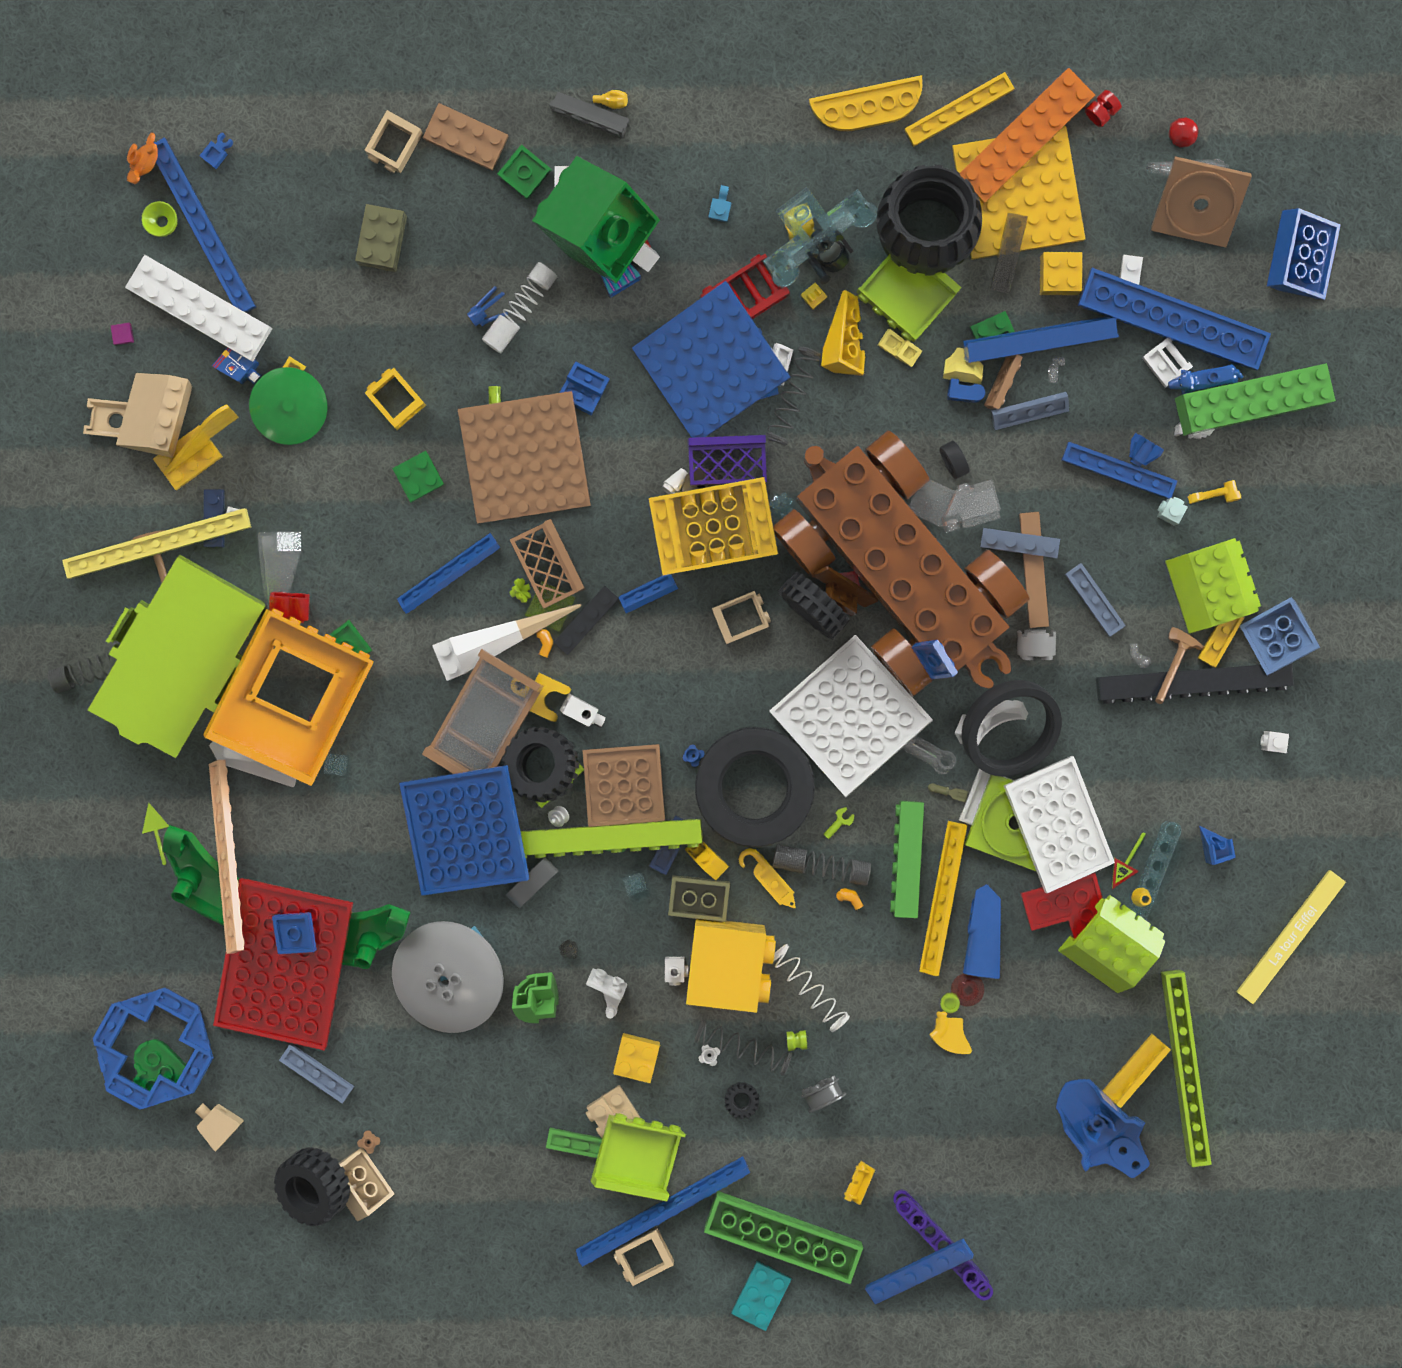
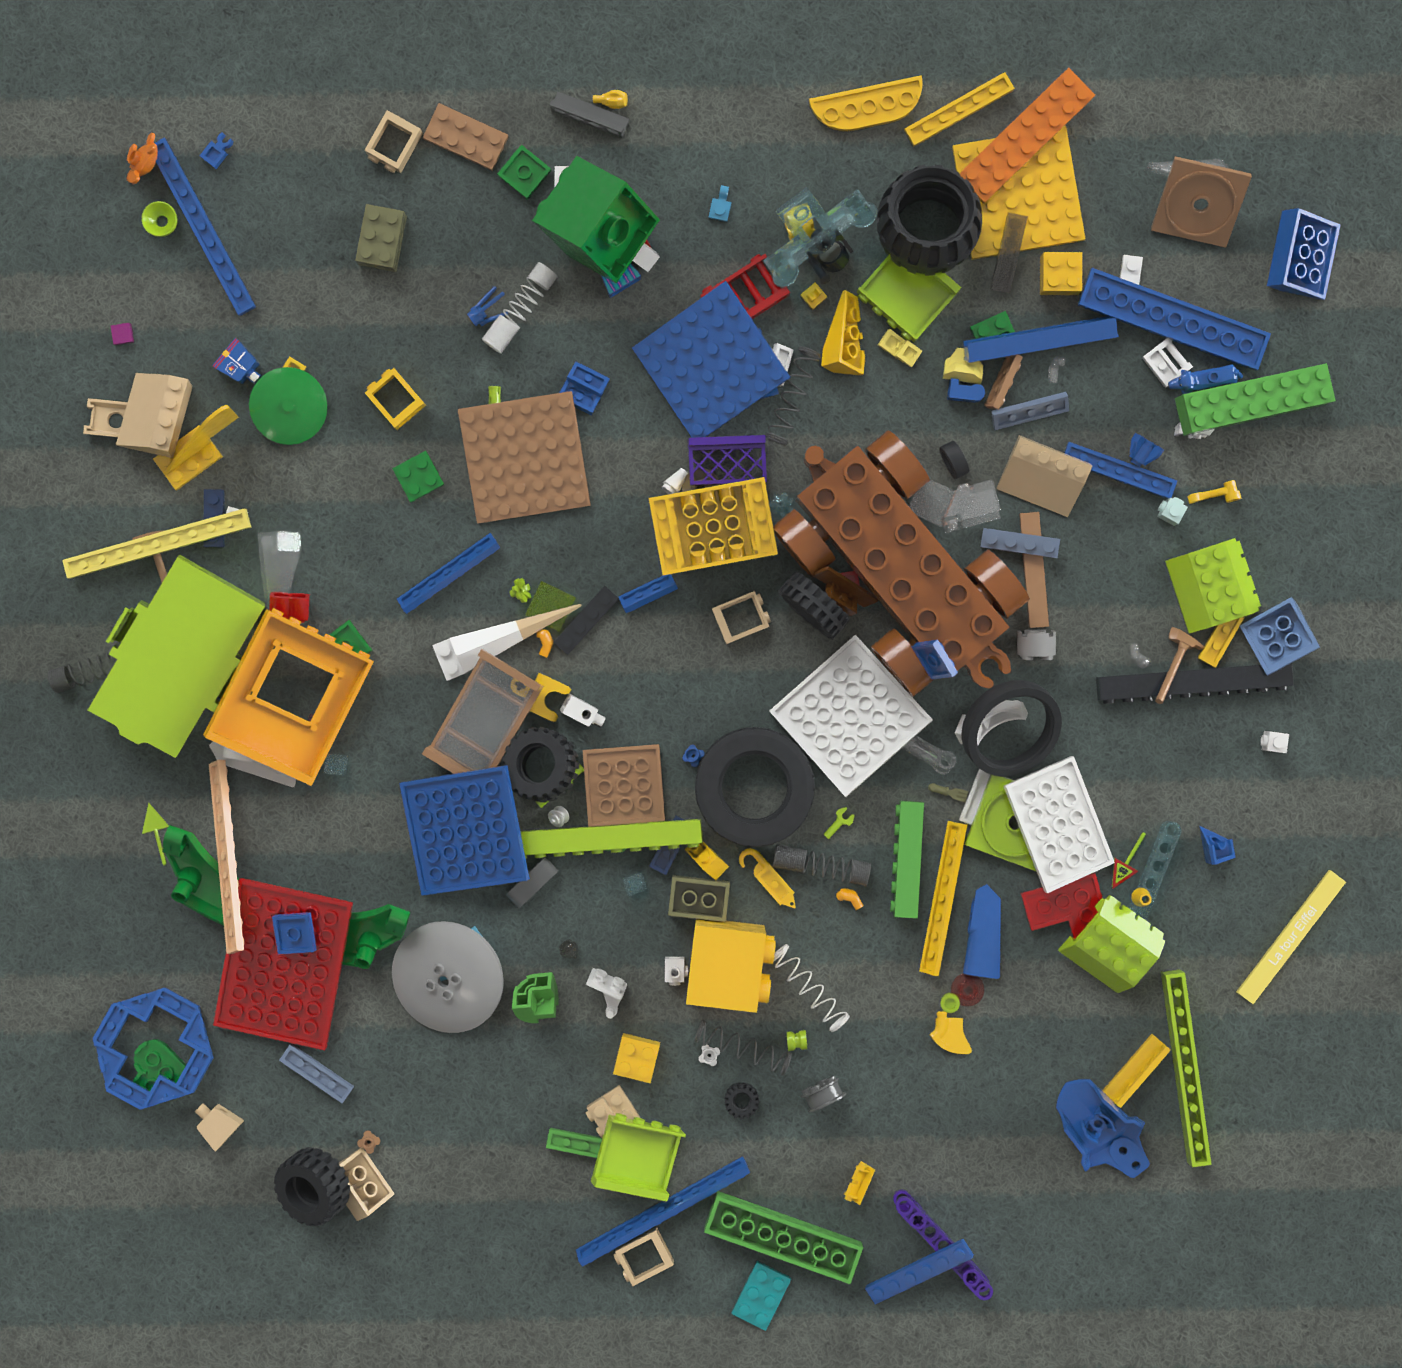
(198, 308): white plate -> none
(559, 552): medium nougat fence -> none
(1044, 476): none -> tan slope
(1094, 600): sand blue plate -> none
(1106, 106): red wheel -> none
(1183, 132): red hair -> none

